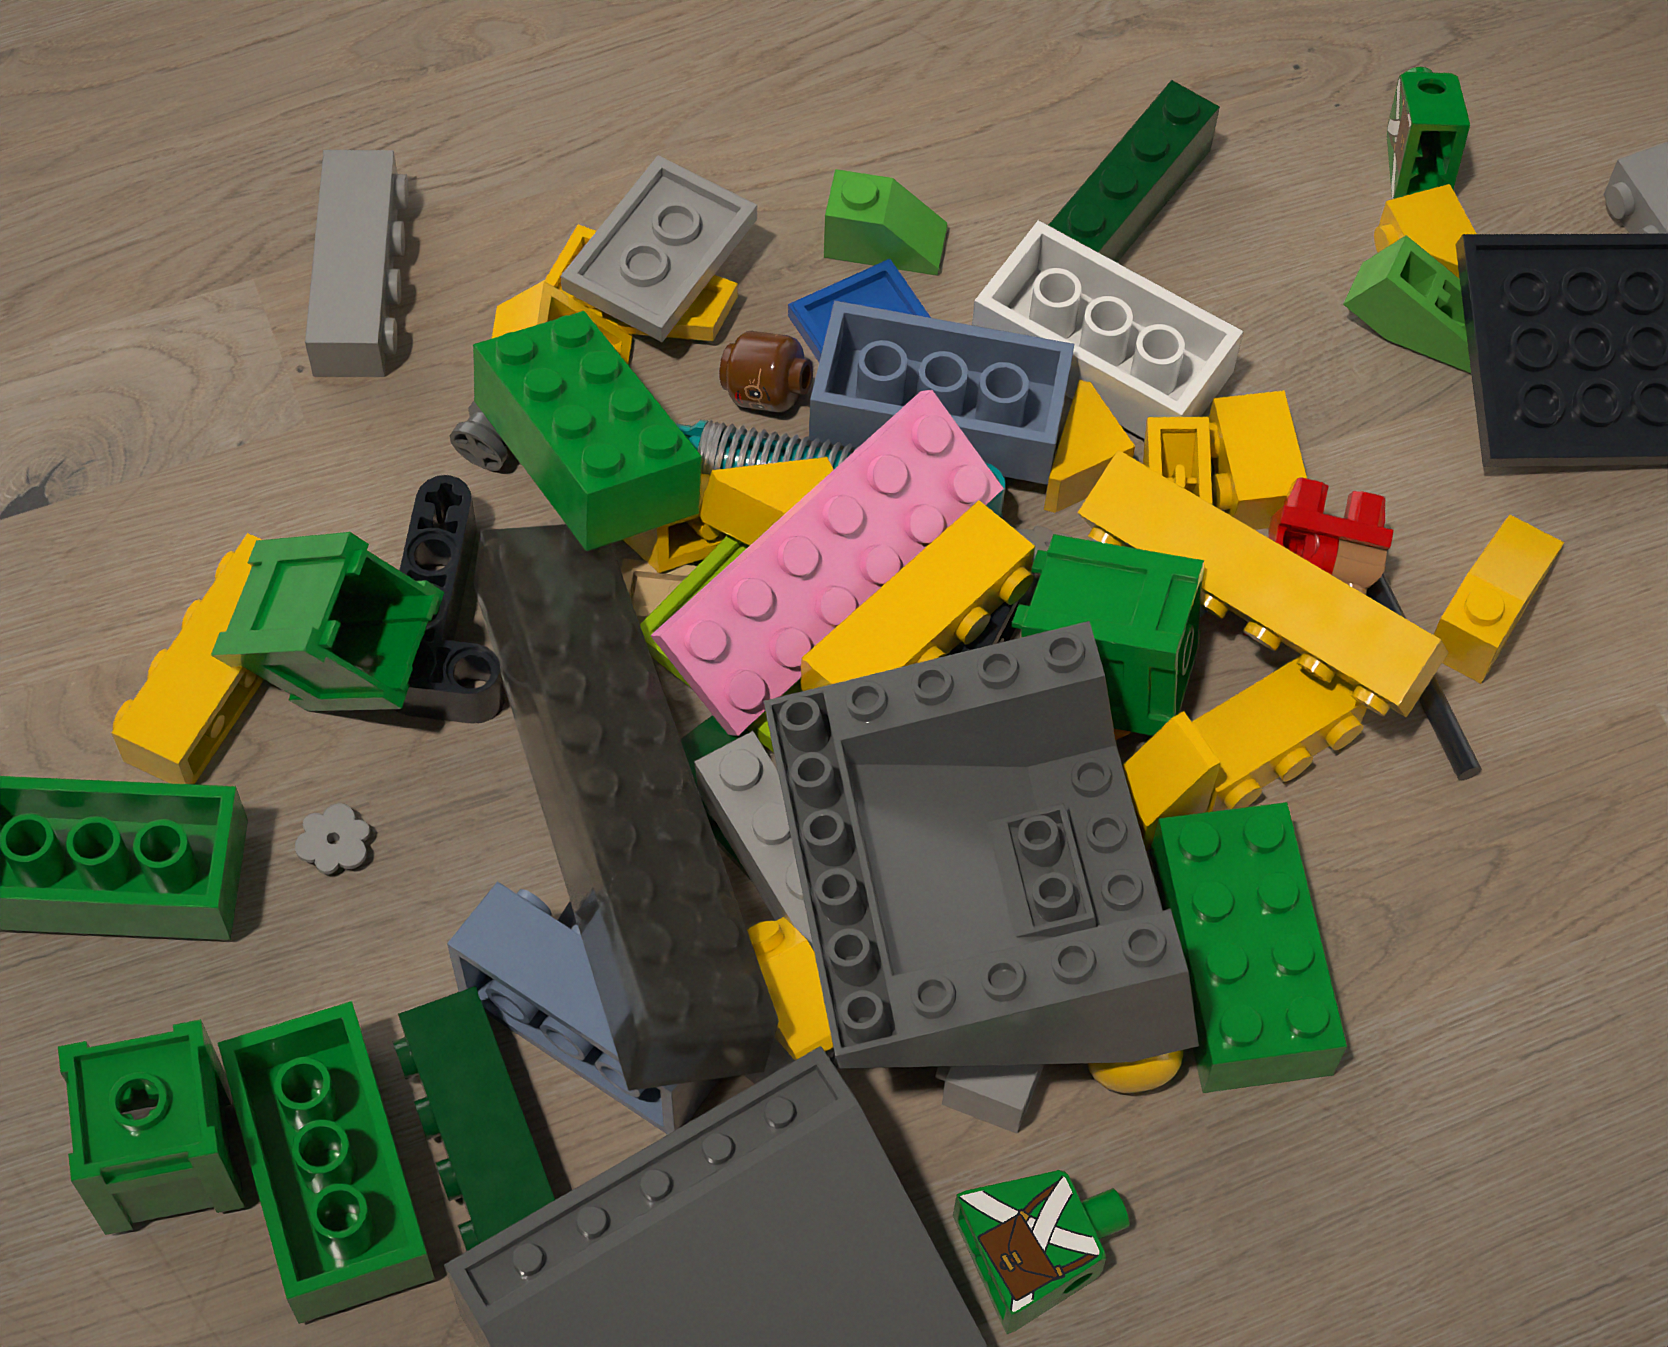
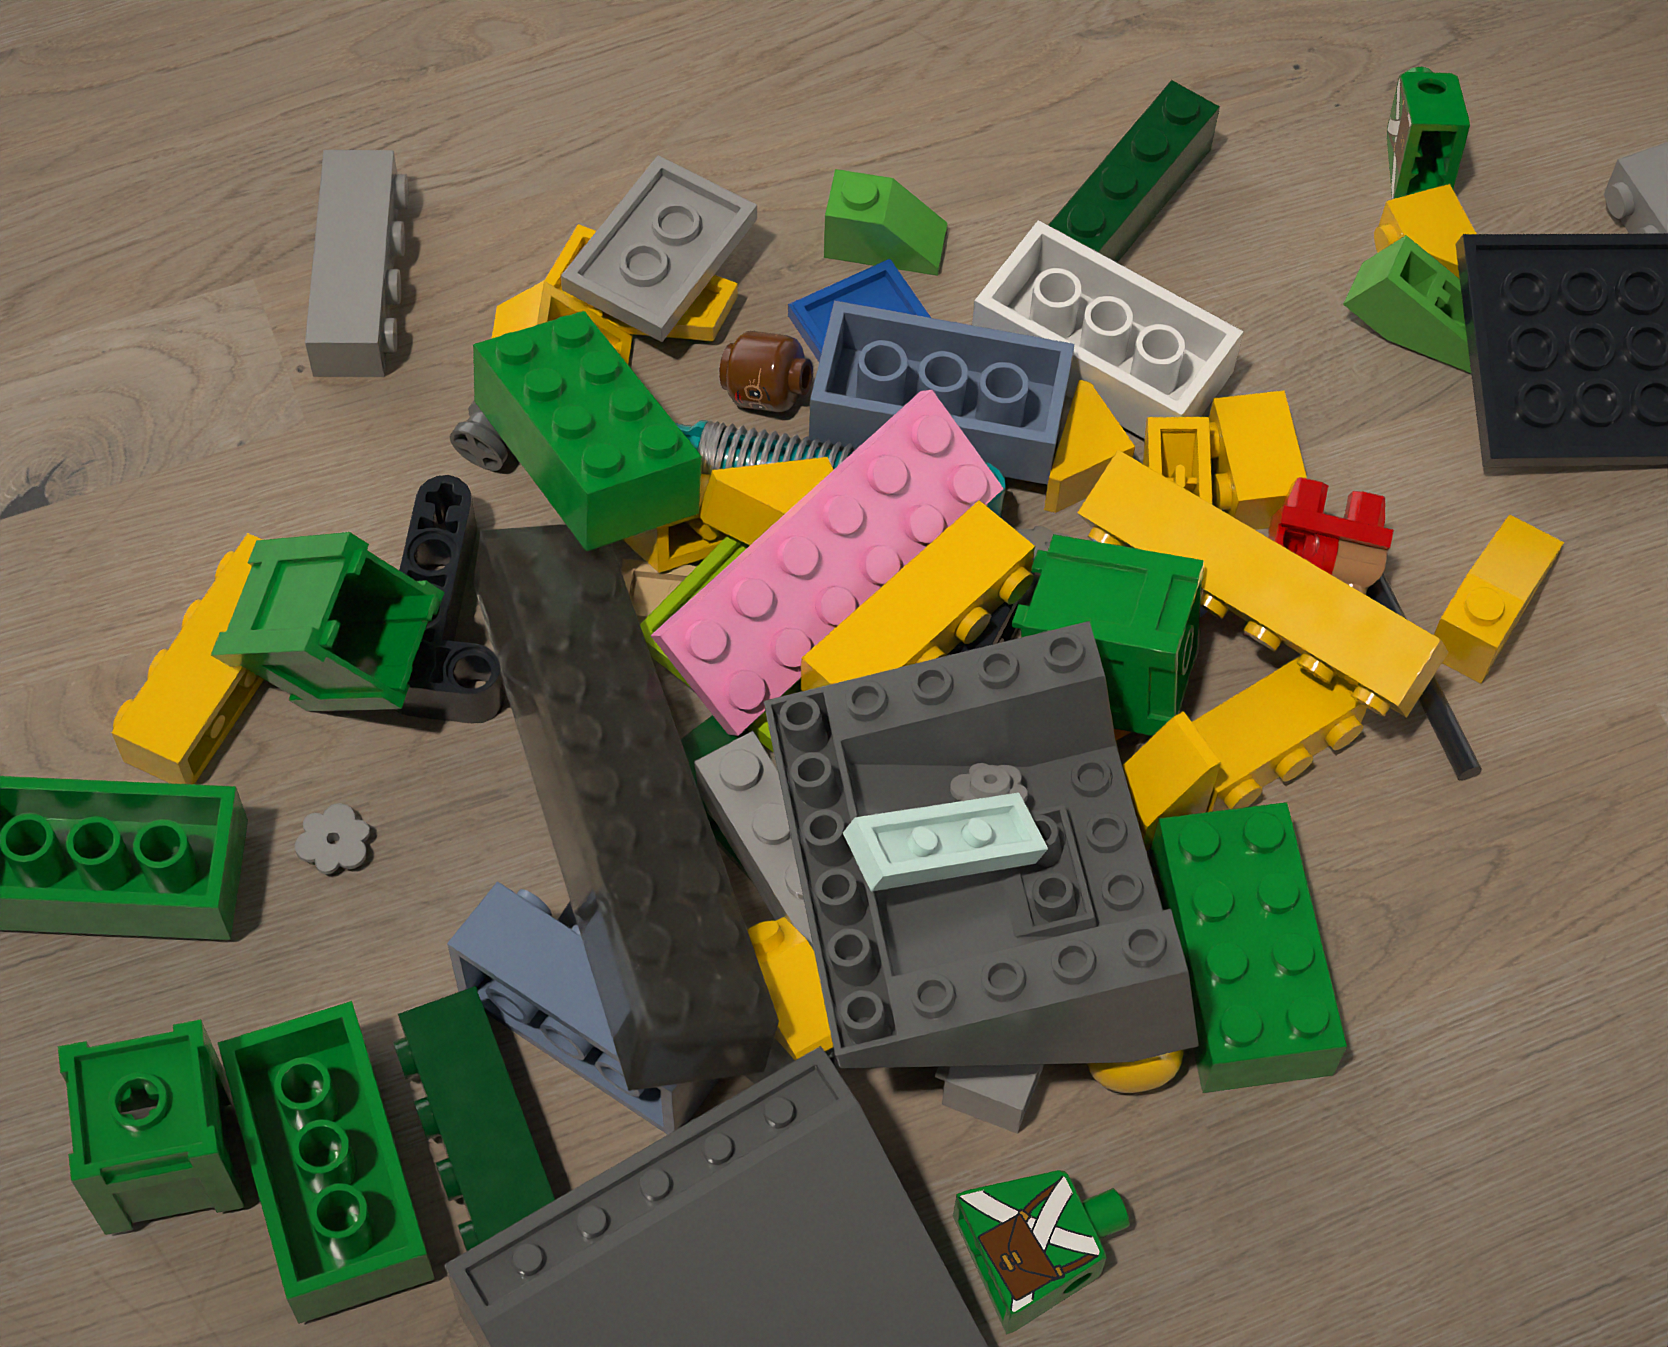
(944, 841): none -> light aqua plate
(987, 781): none -> light grey plant

